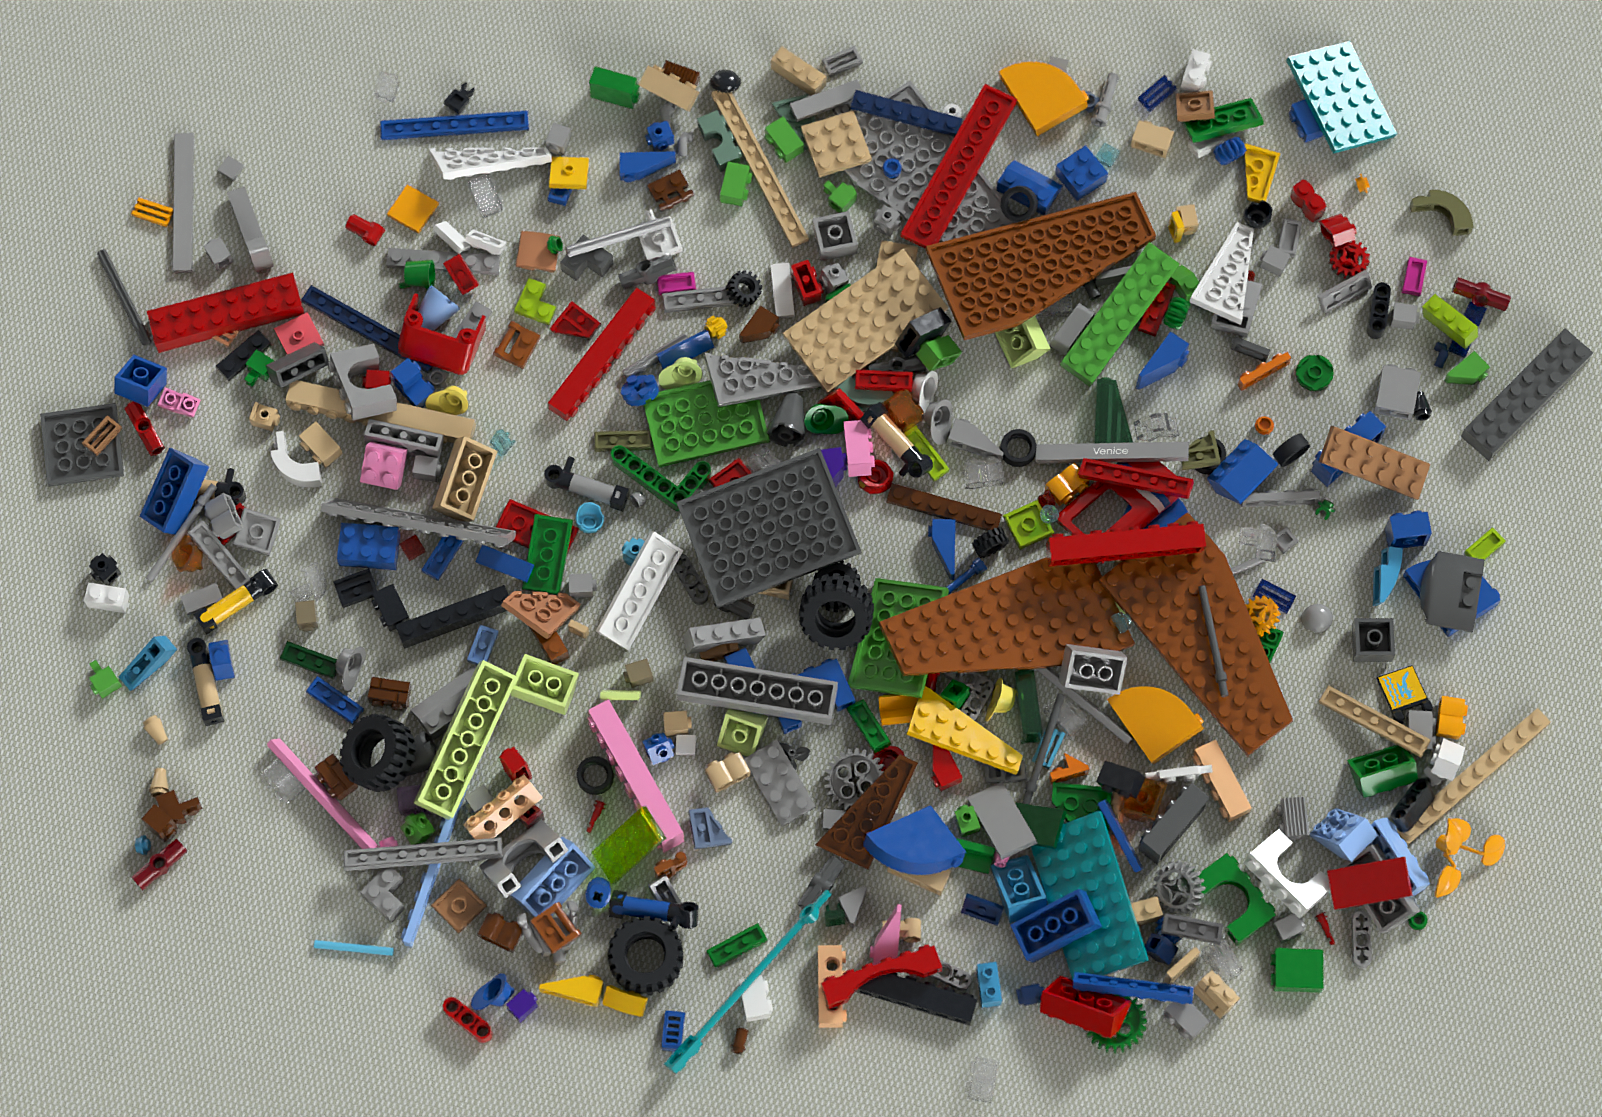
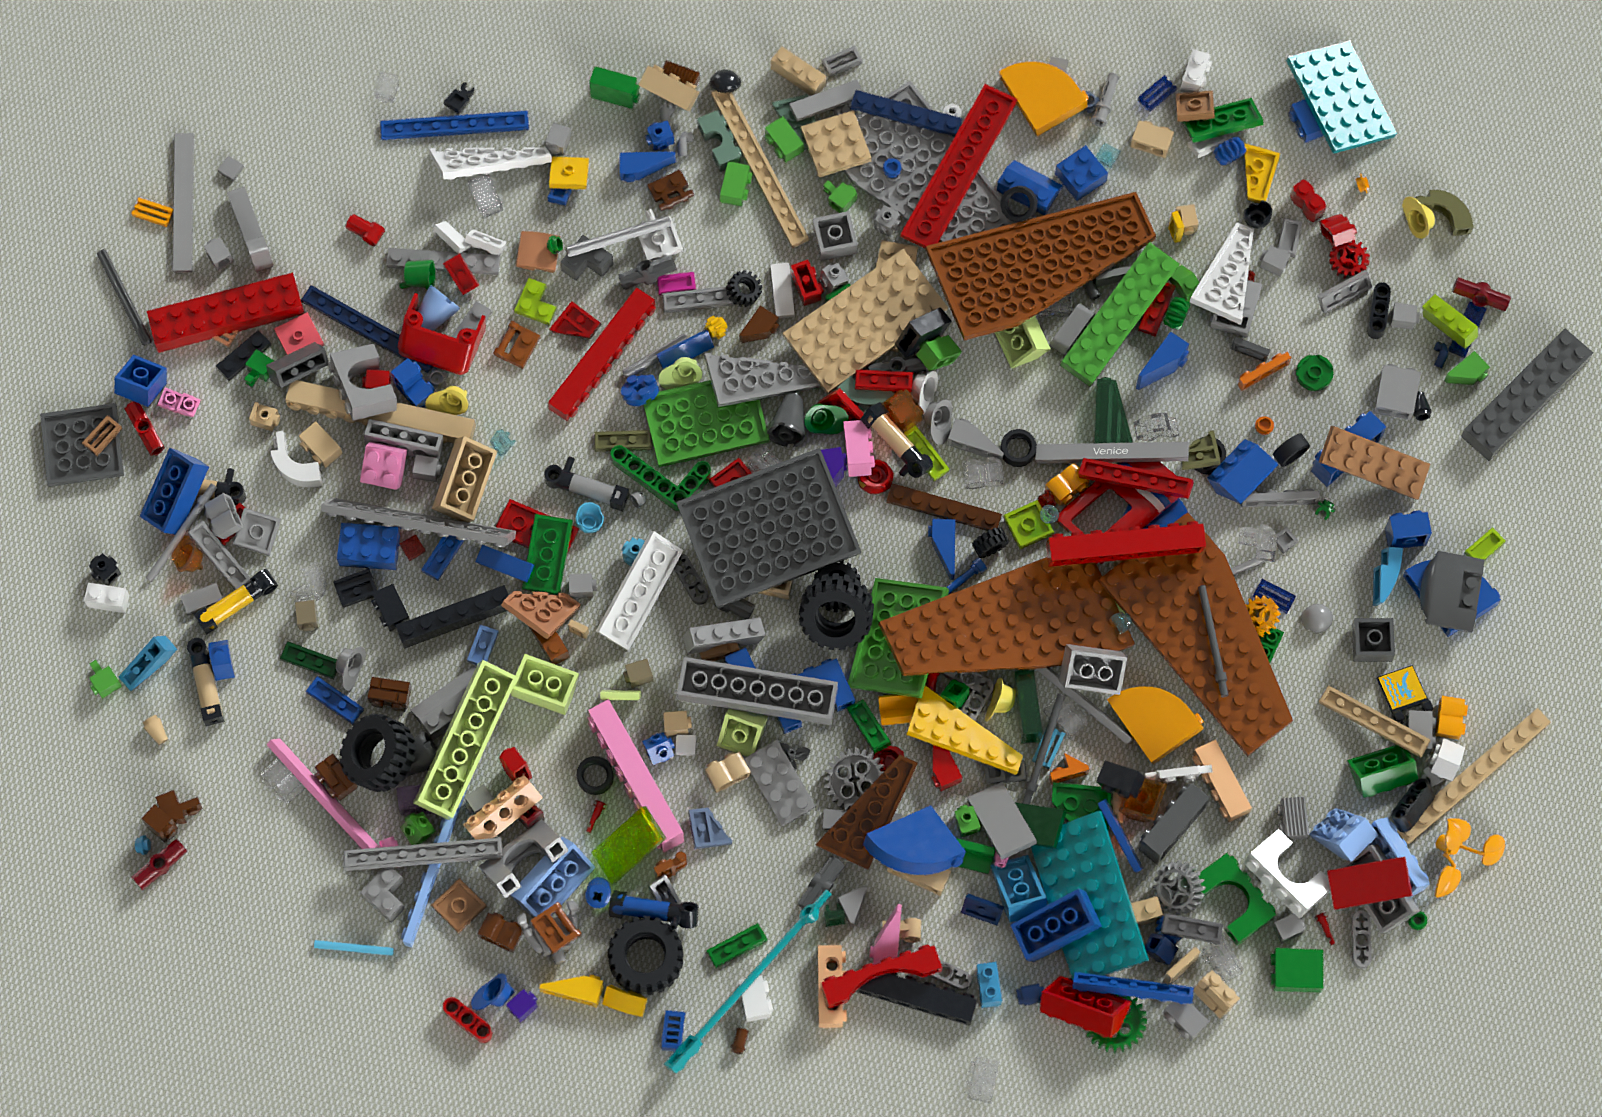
(159, 783): tan cone -> none
(412, 209): light orange tile -> none
(1414, 276): dark pink tile -> none
(1418, 216): none -> light yellow piece

